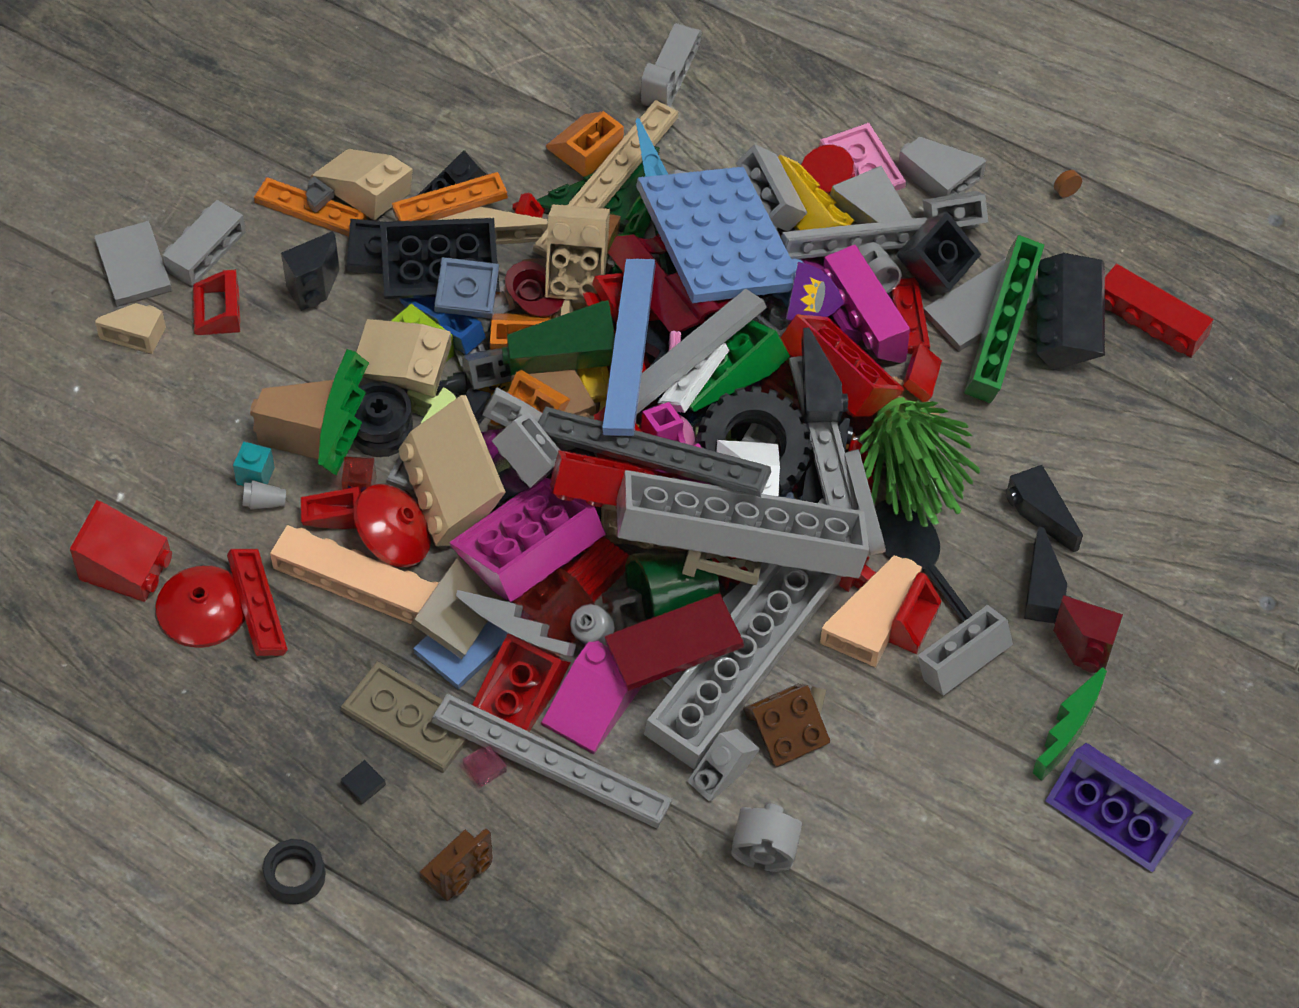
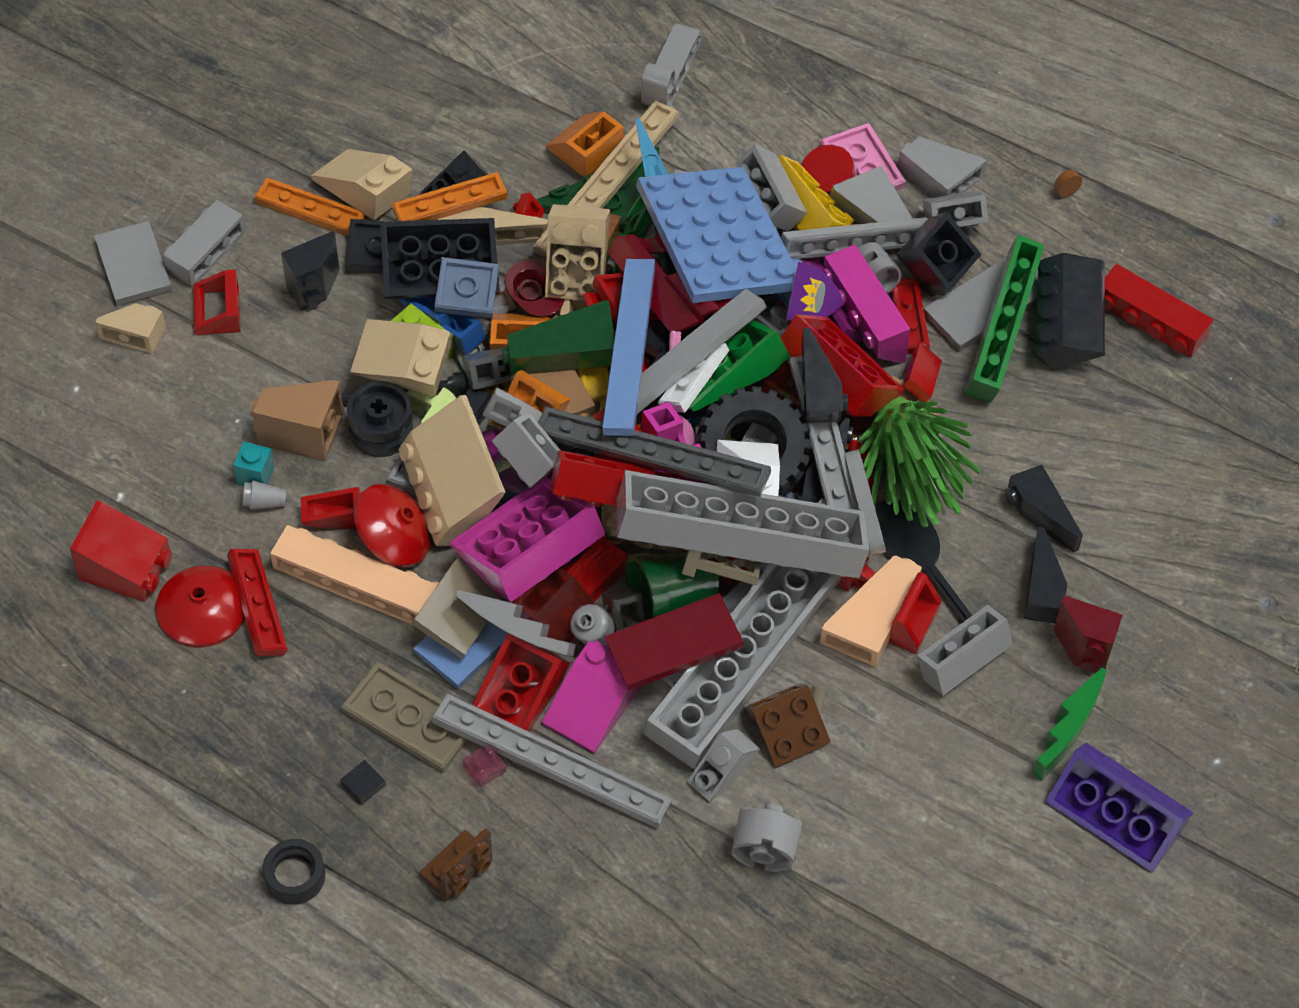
(318, 194): dark grey tile -> none
(339, 419): green slope -> none
(358, 473): clear red brick -> none

